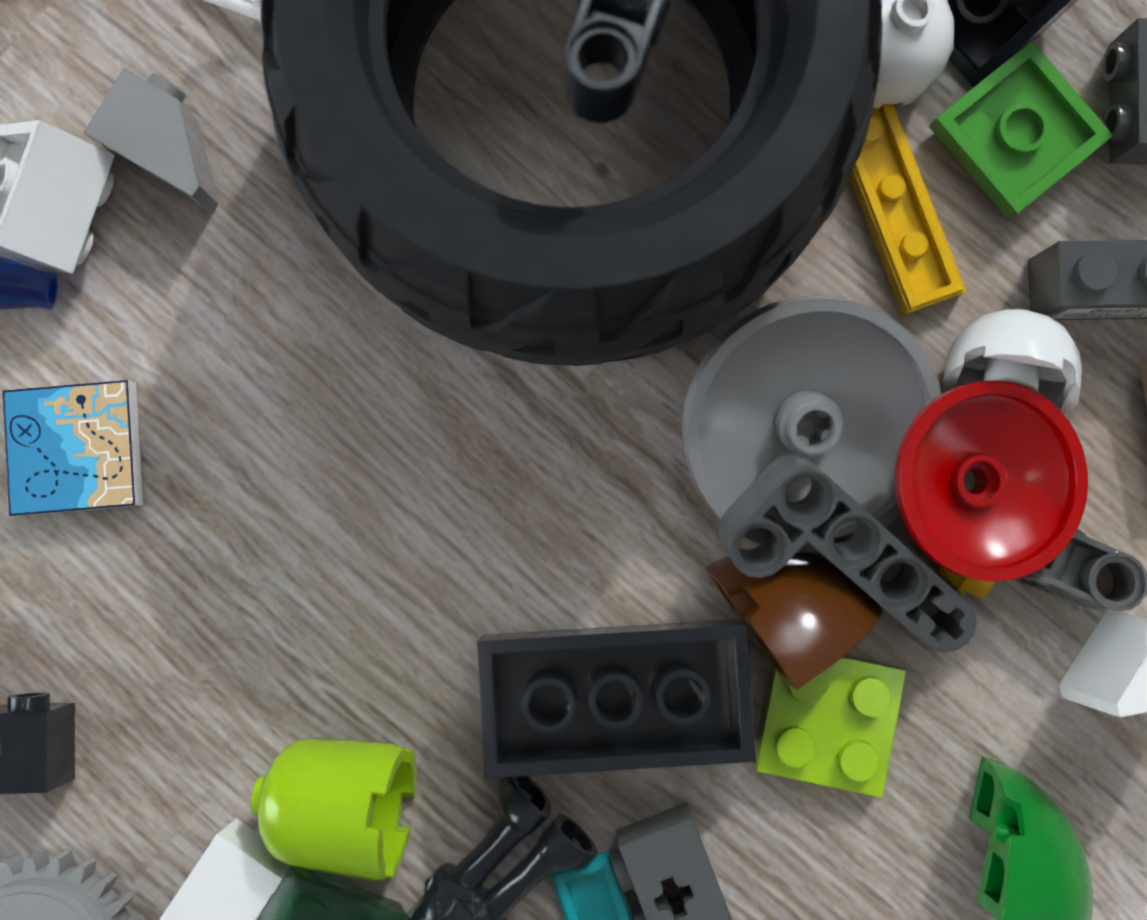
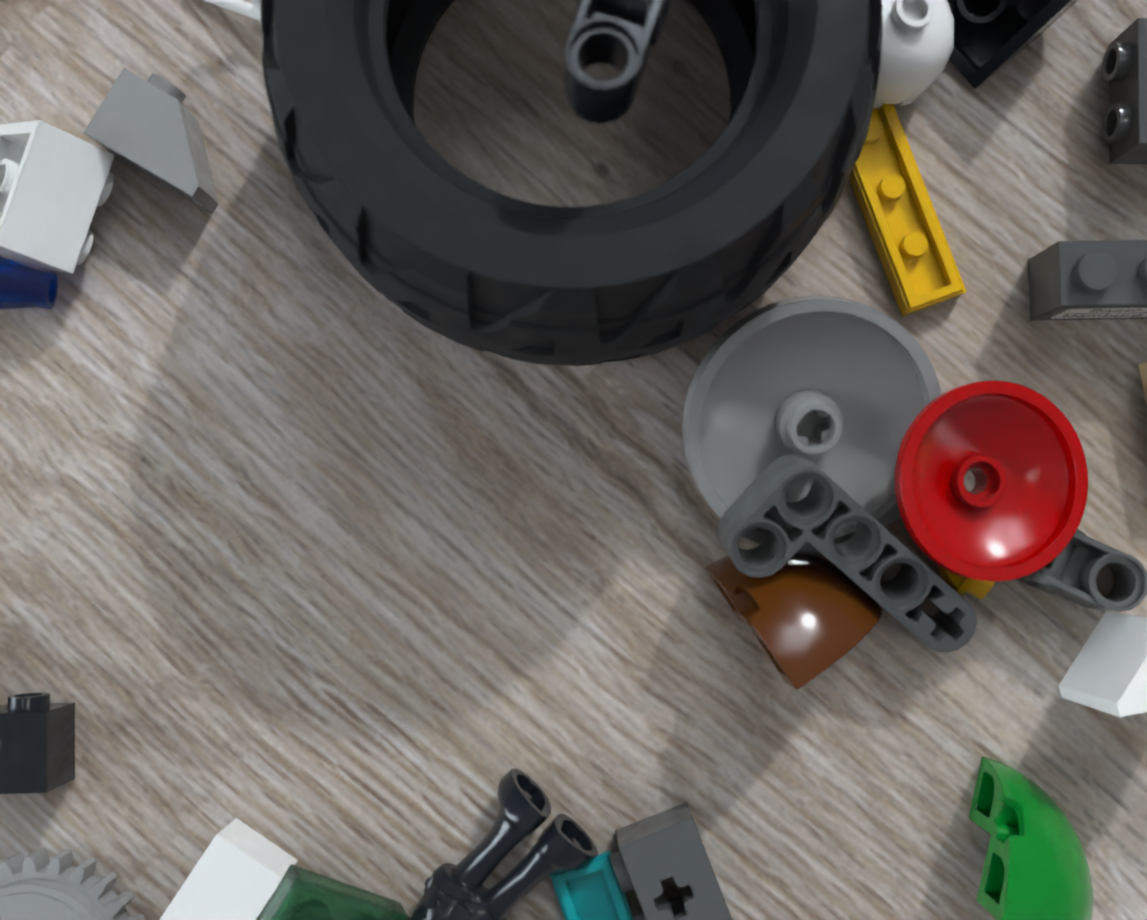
(72, 448): tile -> none
(337, 806): lime cylinder -> none
(615, 698): black brick -> none
(833, 727): lime plate -> none
(1020, 130): bright green plate -> none
(1020, 350): white cylinder -> none

